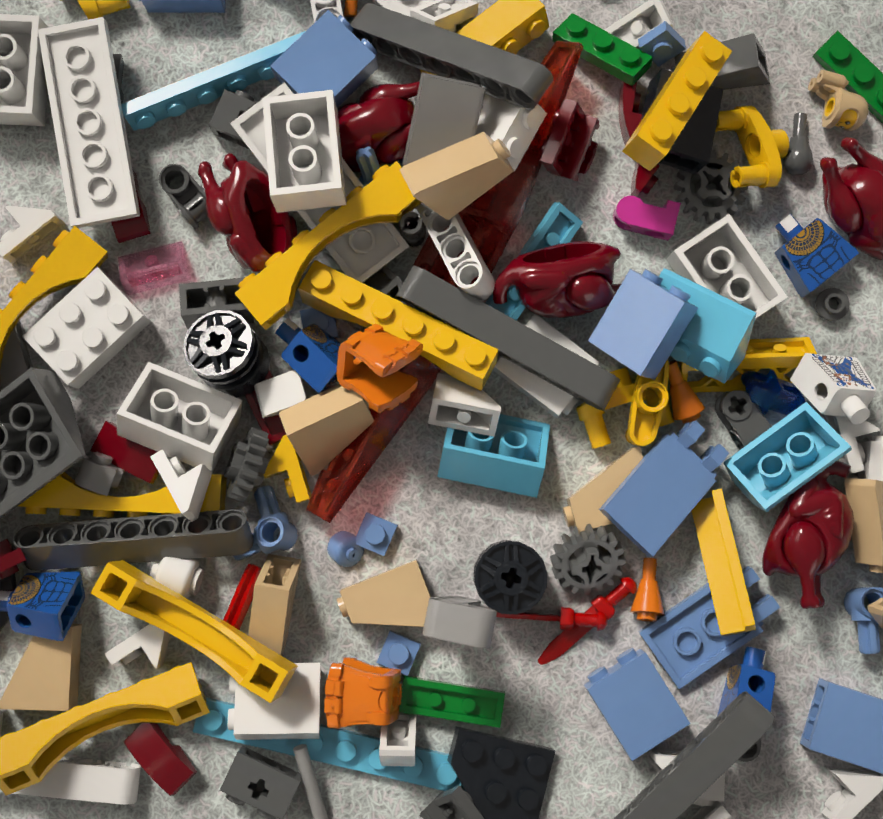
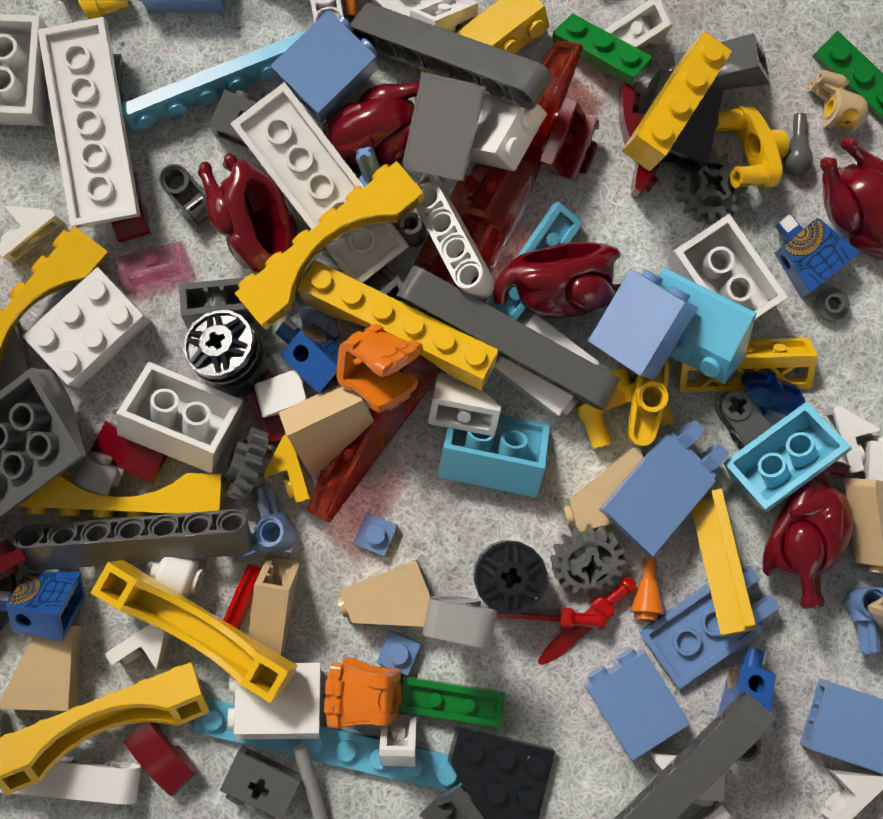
(185, 487): white slope -> none
(303, 151): white brick -> none
(343, 549): medium blue piece -> none
(458, 174): tan slope -> none
(646, 219): dark pink leg -> none
(662, 43): medium blue plate -> none
(685, 403): orange cone -> none
(835, 385): white torso -> none

